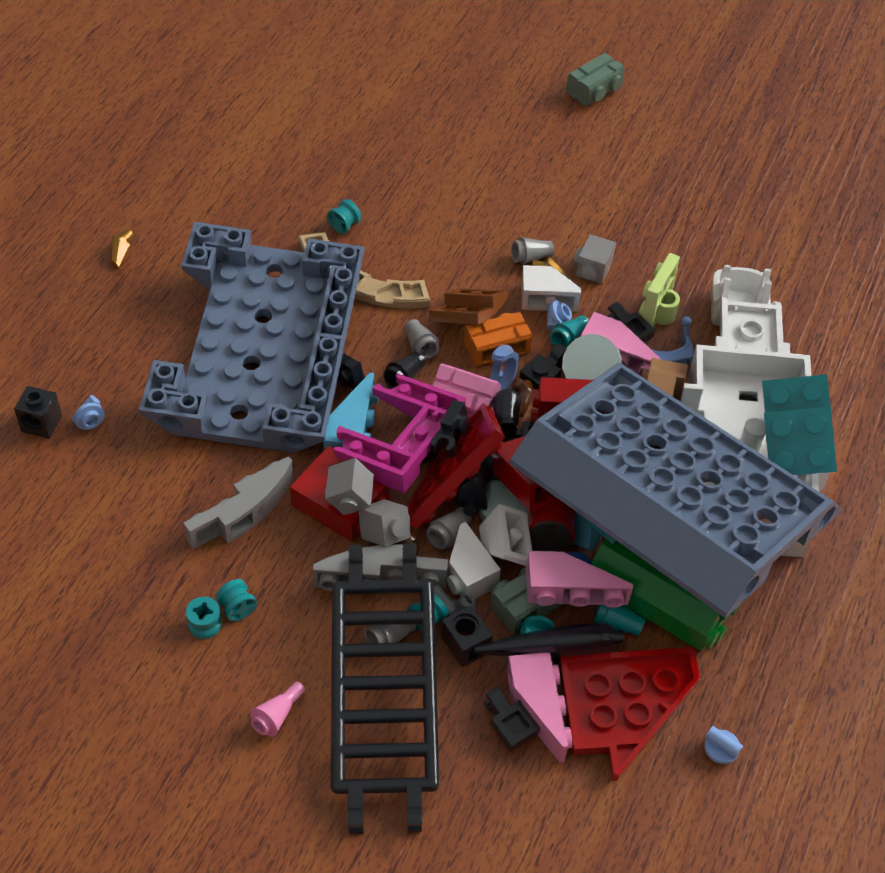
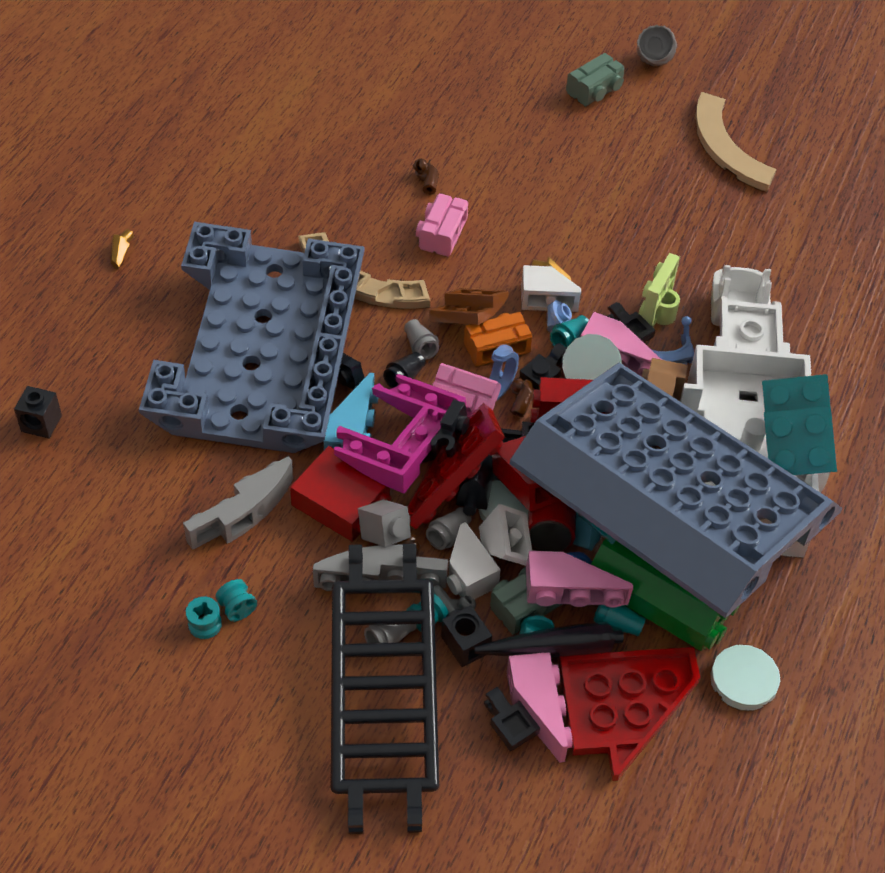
(89, 414): light blue plate -> none
(269, 716): bright pink cone -> none
(344, 216): teal wheel -> none
(349, 486): light grey brick -> none
(428, 174): none -> reddish brown arm
(442, 224): none -> bright pink brick
(507, 410): black cone -> none
(527, 249): light grey cone -> none
(594, 258): light grey brick -> none
(656, 45): none -> light grey hair
(721, 746): light blue plate -> none
(723, 149): none -> tan tile
(745, 677): none -> light aqua tile

